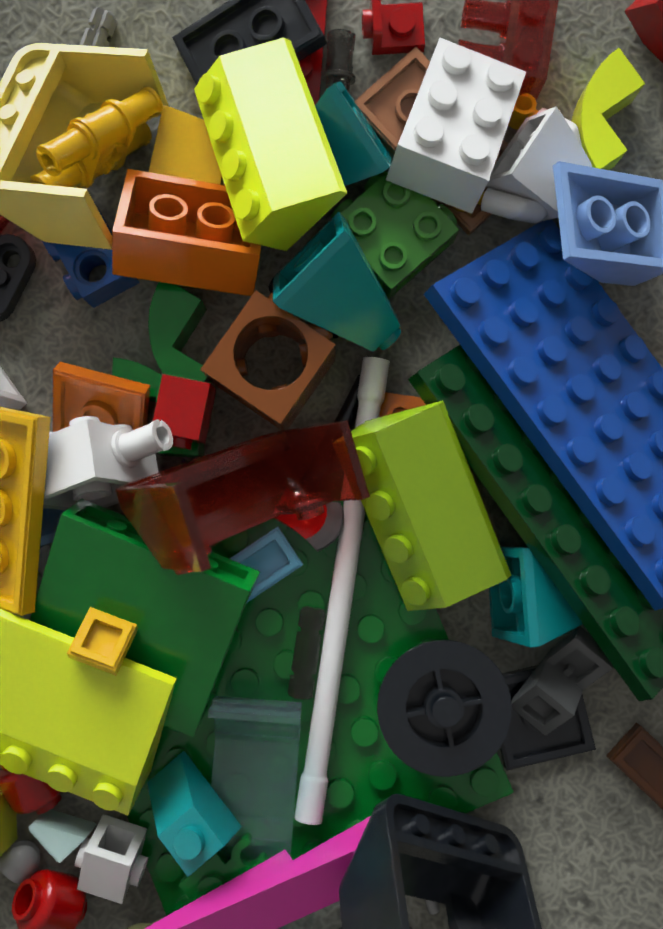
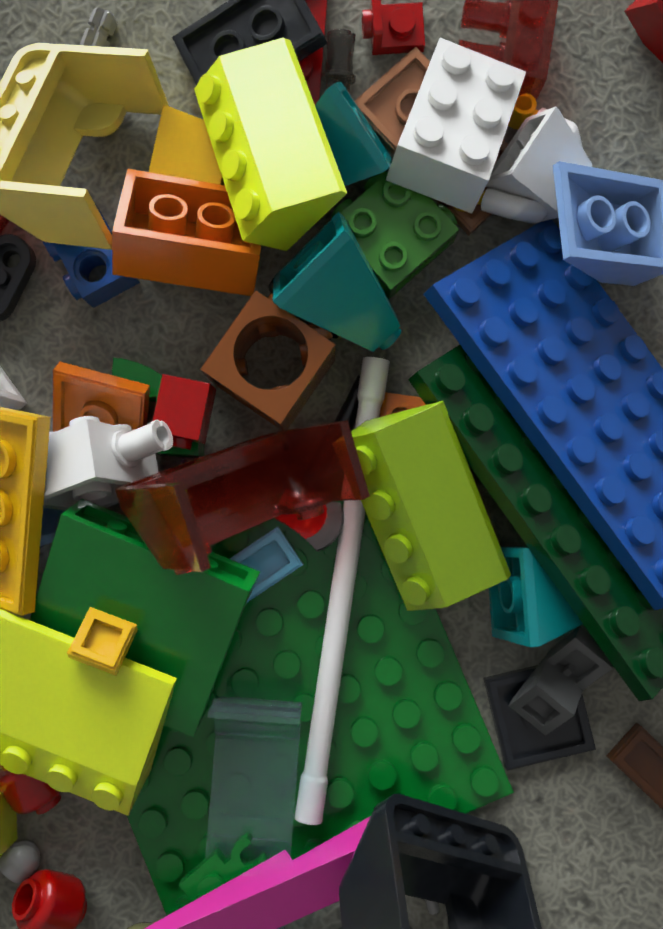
(60, 832): light aqua slope -> none
(98, 141): yellow pin -> none
(112, 859): white brick -> none
(171, 322): green brick -> none
(189, 814): teal slope -> none
(306, 653): clear smoke axle -> none
(444, 708): black wheel -> none
(608, 92): neon yellow brick -> none

